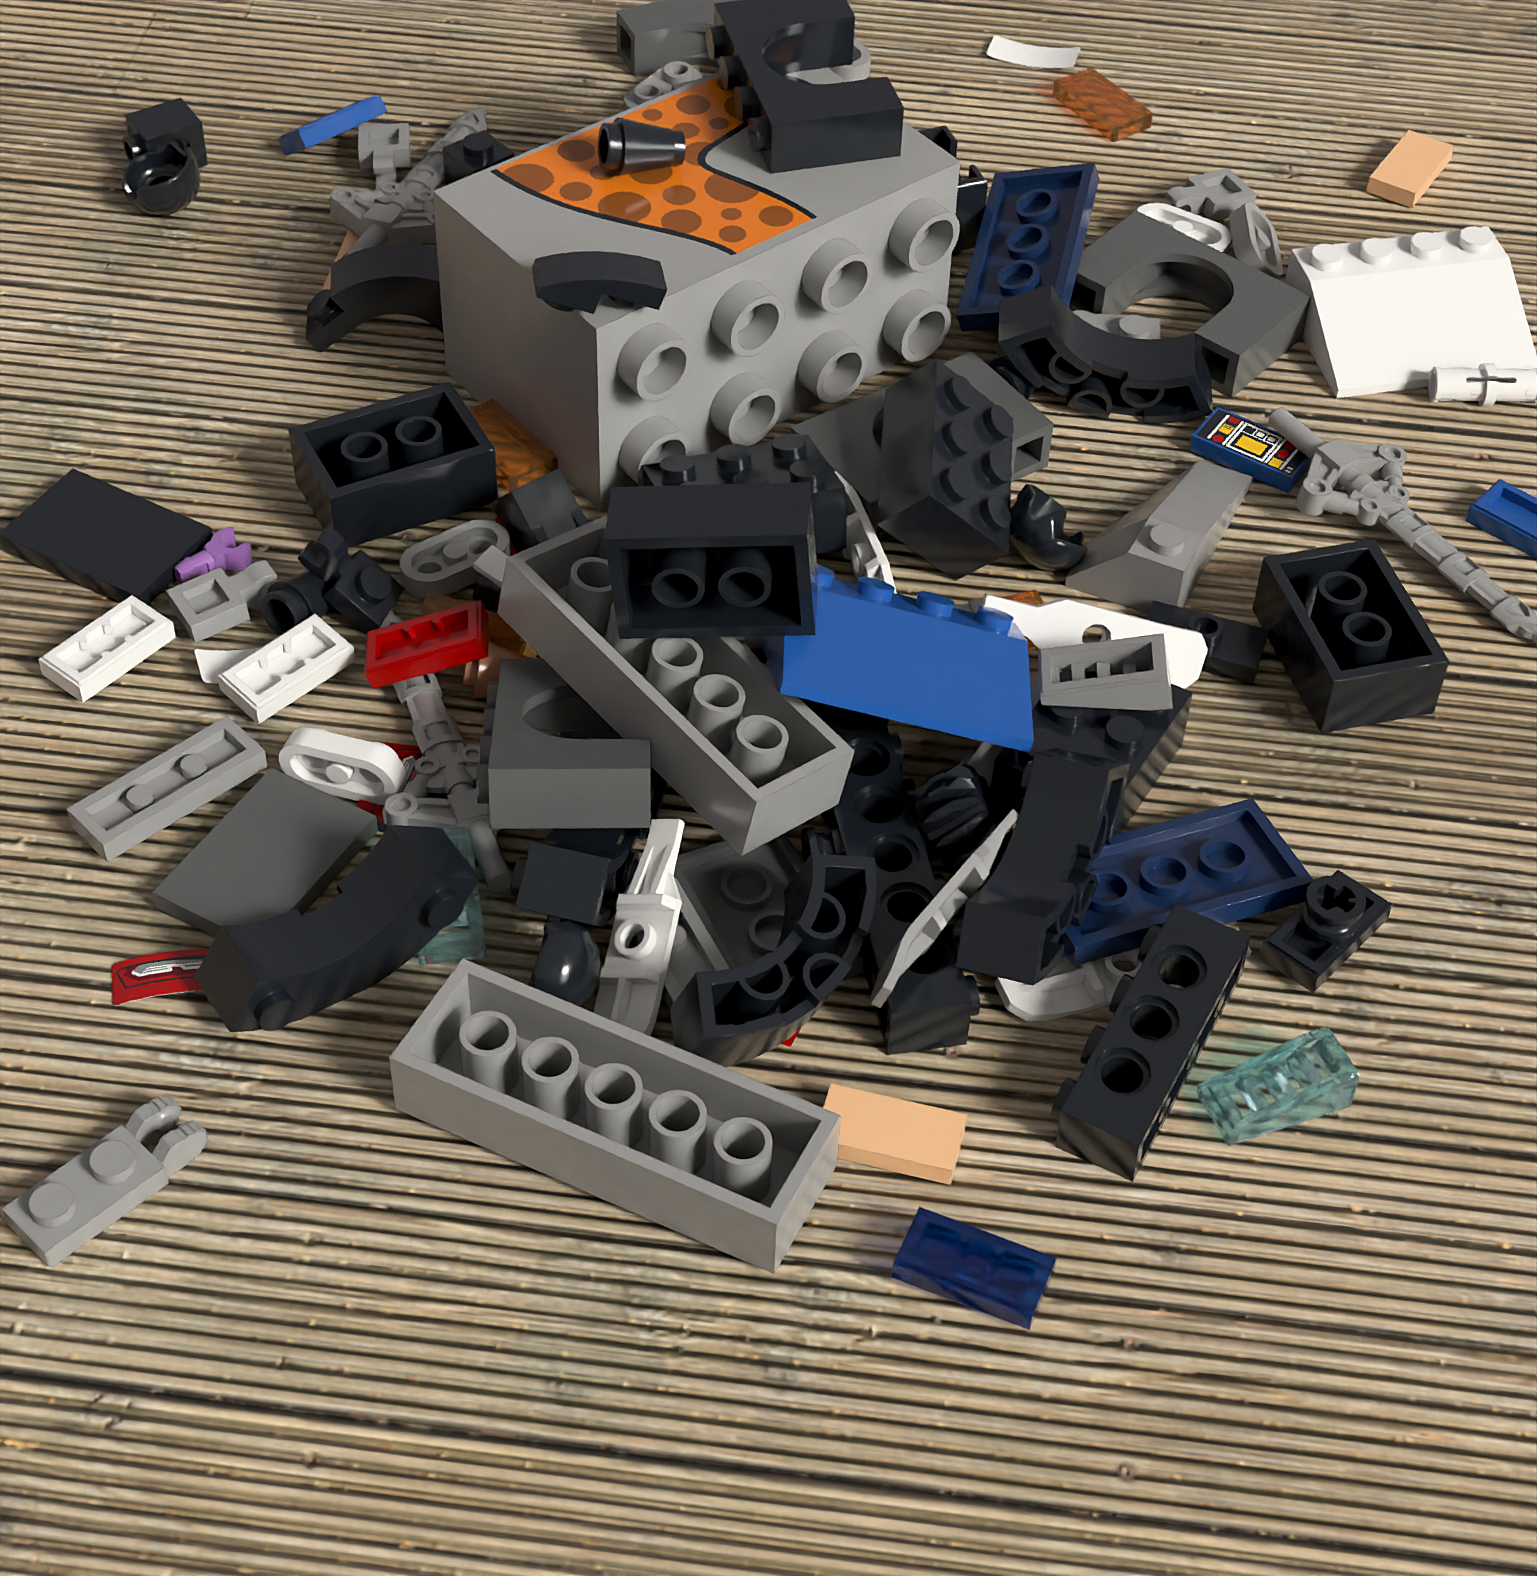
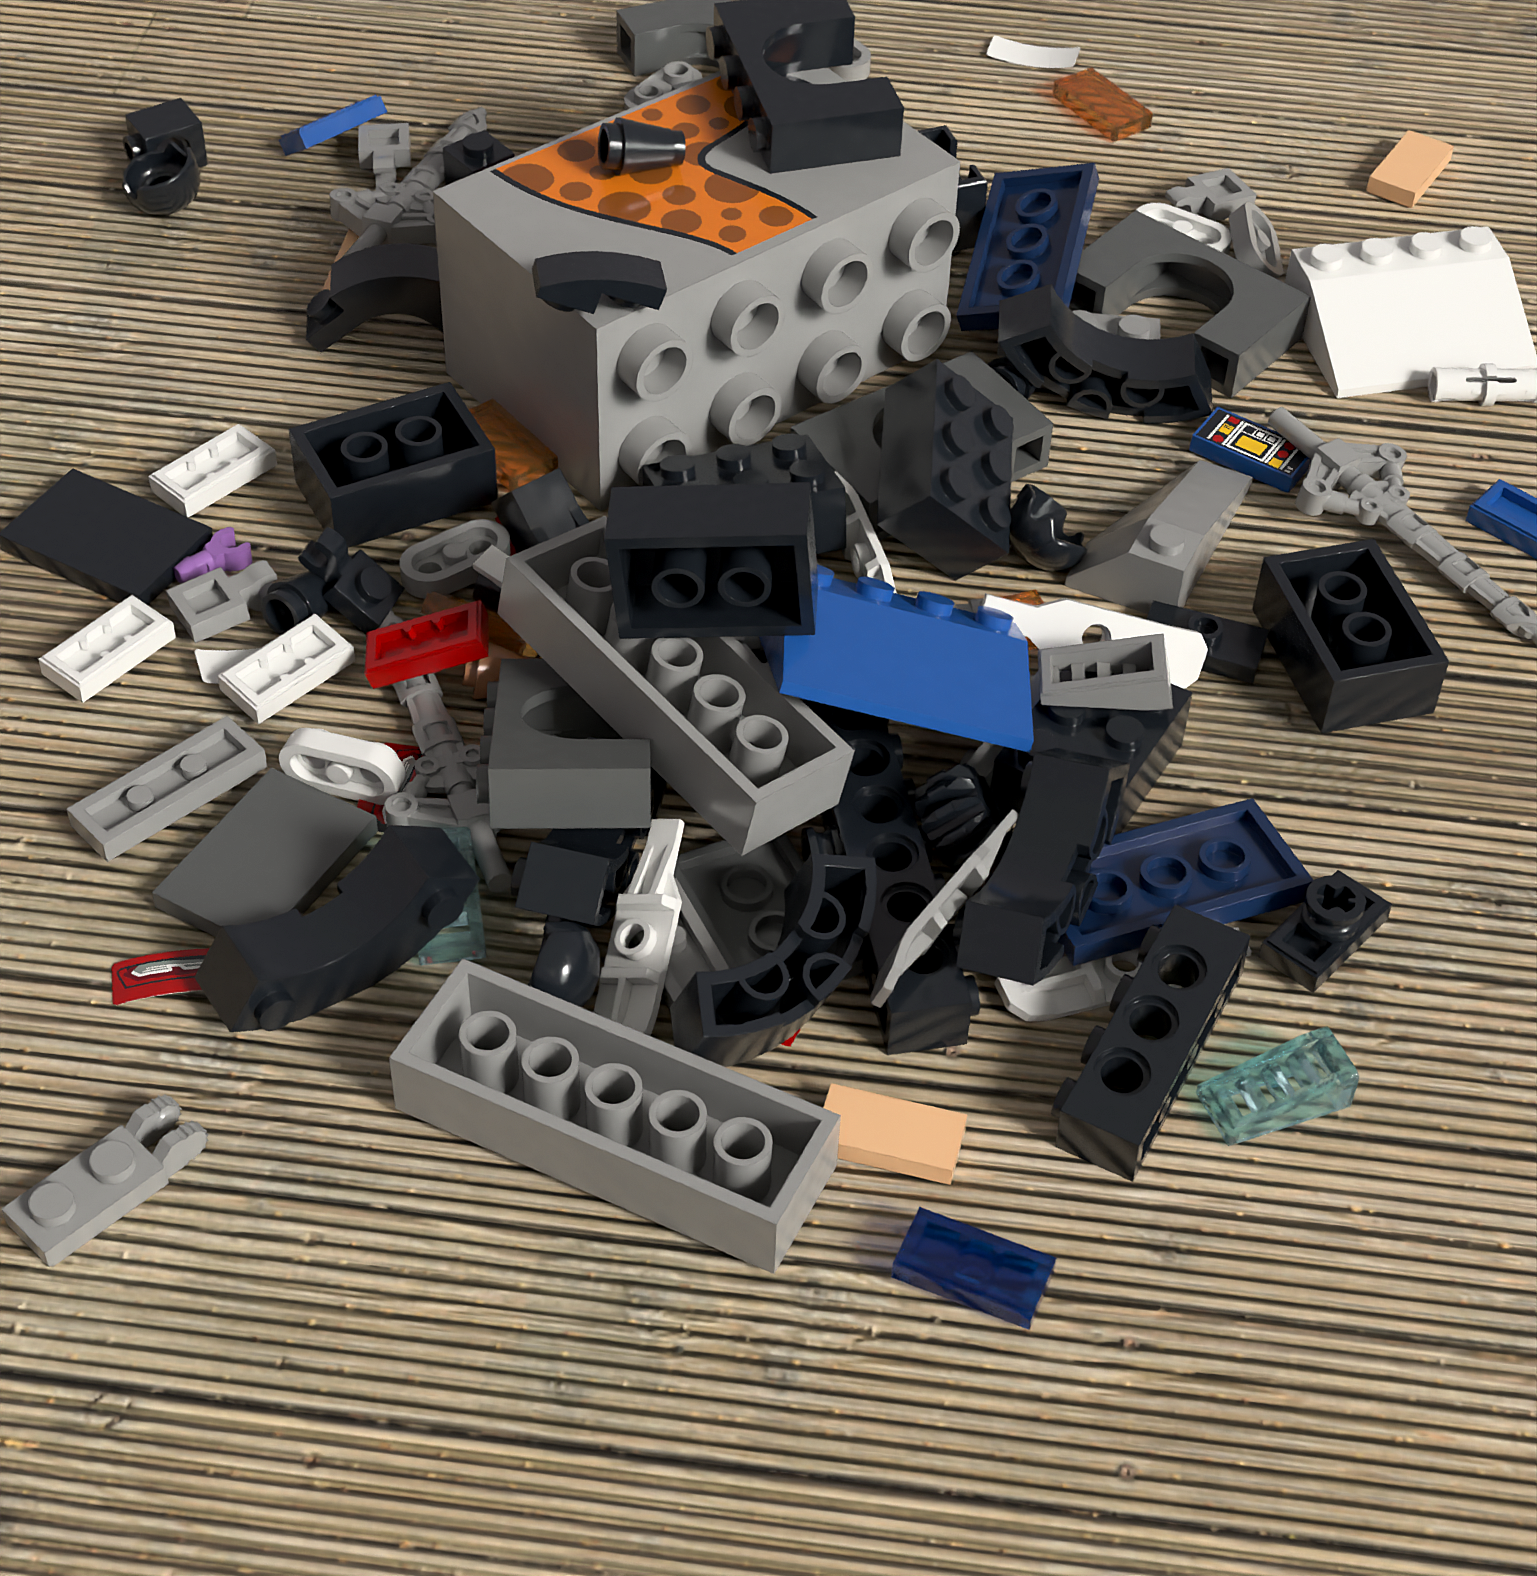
(212, 470): none -> white plate

